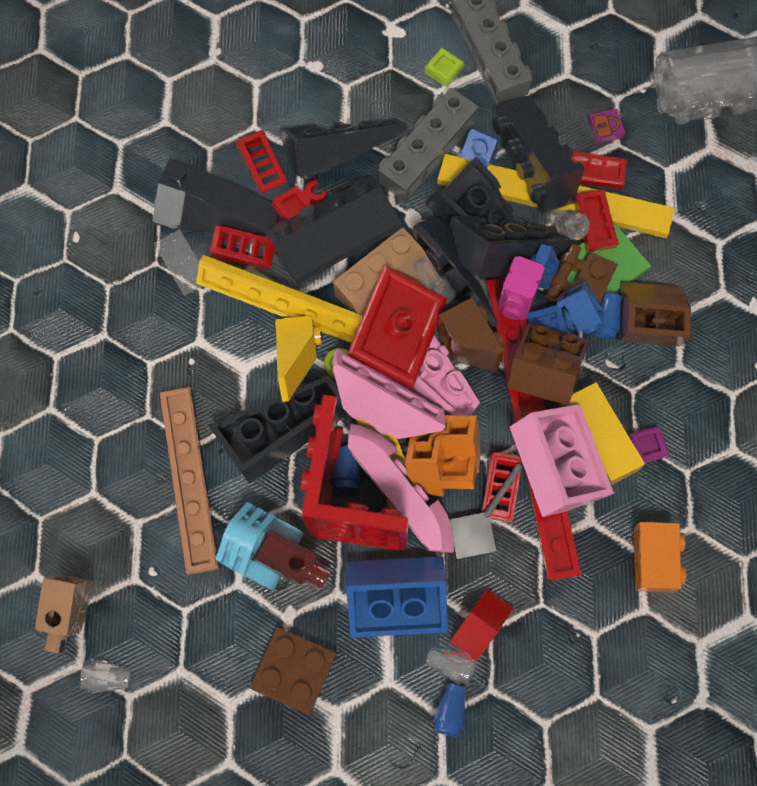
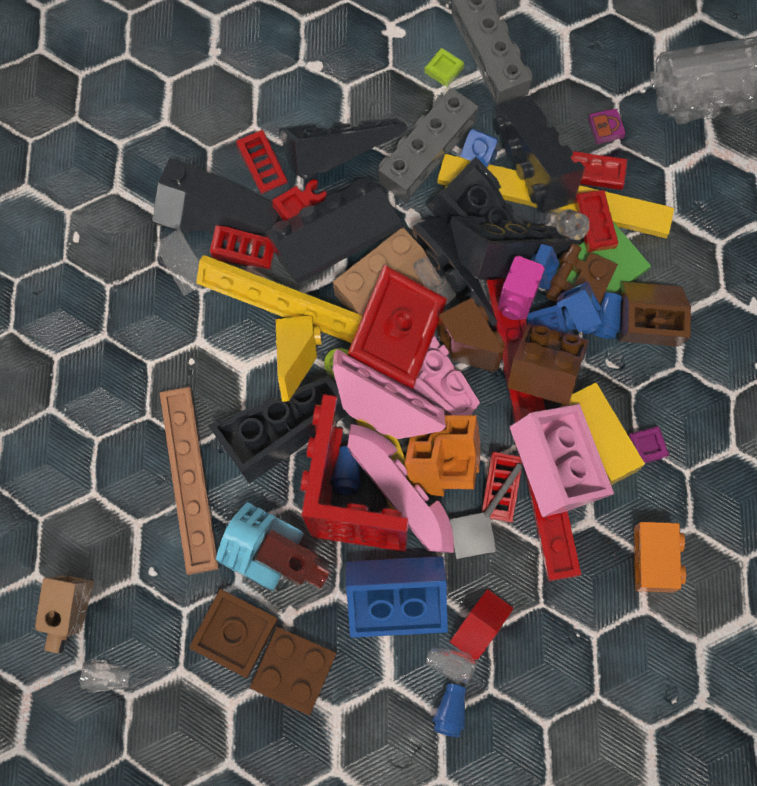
(233, 633): none -> reddish brown plate

